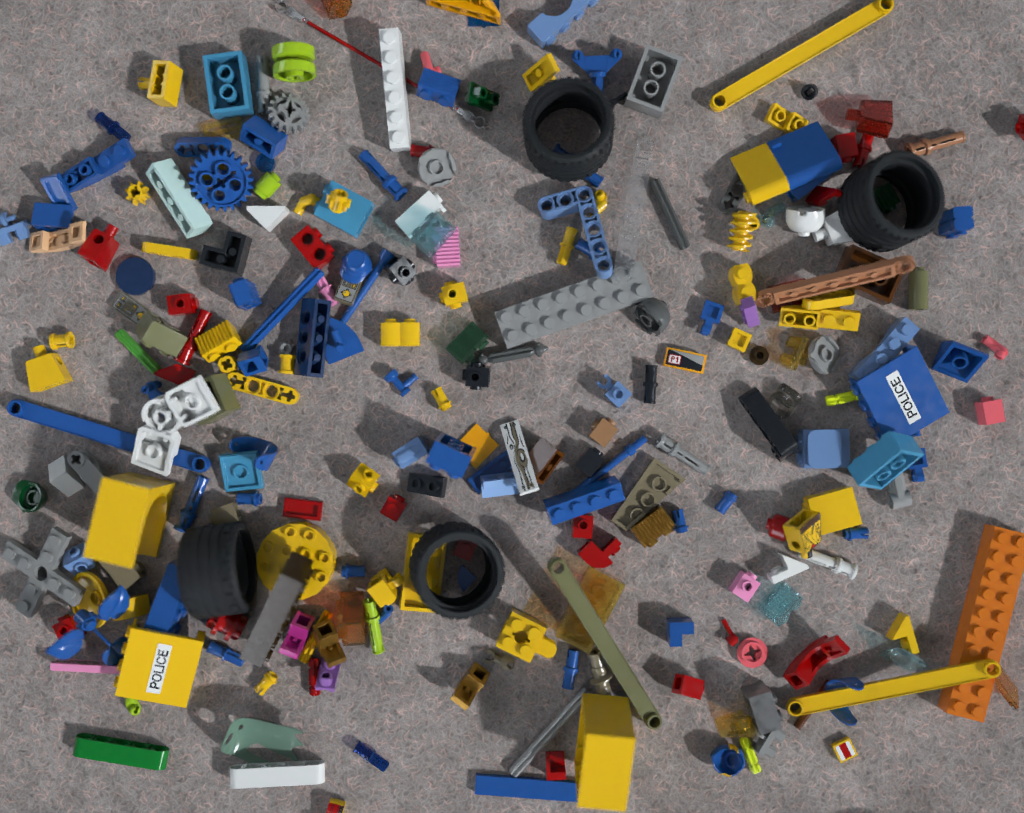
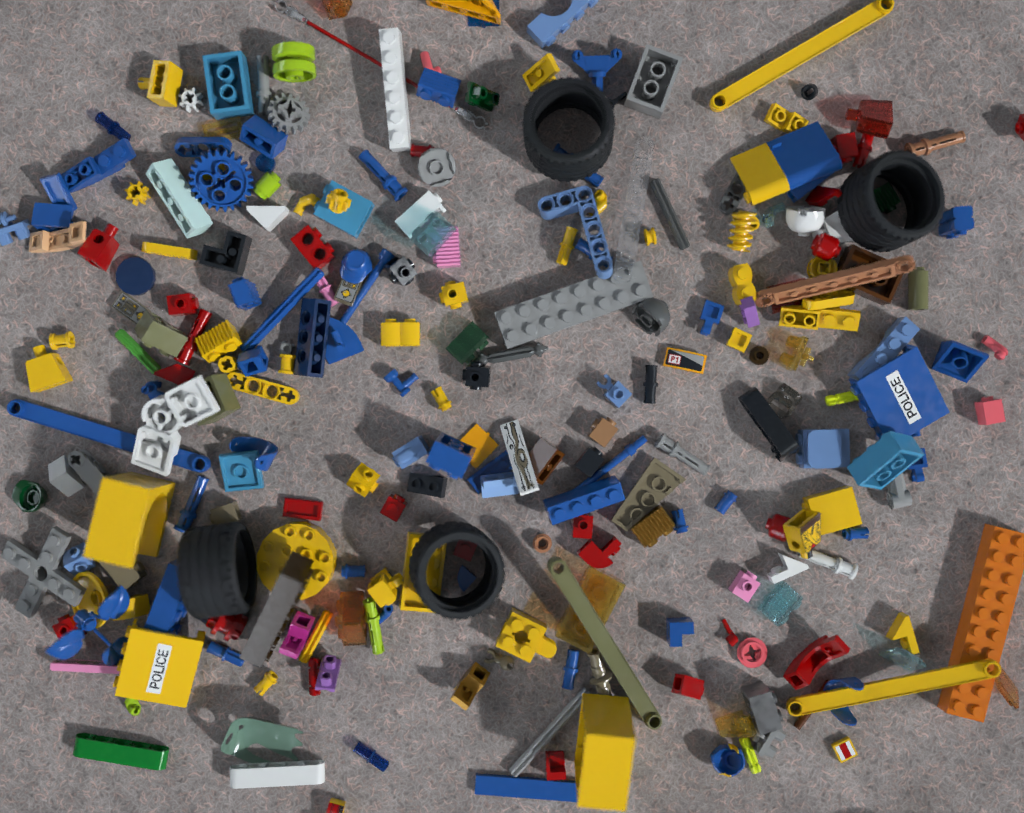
(186, 95): none -> white gear
(249, 498): blue pin -> none
(328, 643): pearl gold brick -> none
(542, 549): none -> nougat plate
(650, 236): none -> yellow bush
(821, 267): none -> yellow wheel
(824, 355): light grey tile -> none
(825, 246): none -> red head

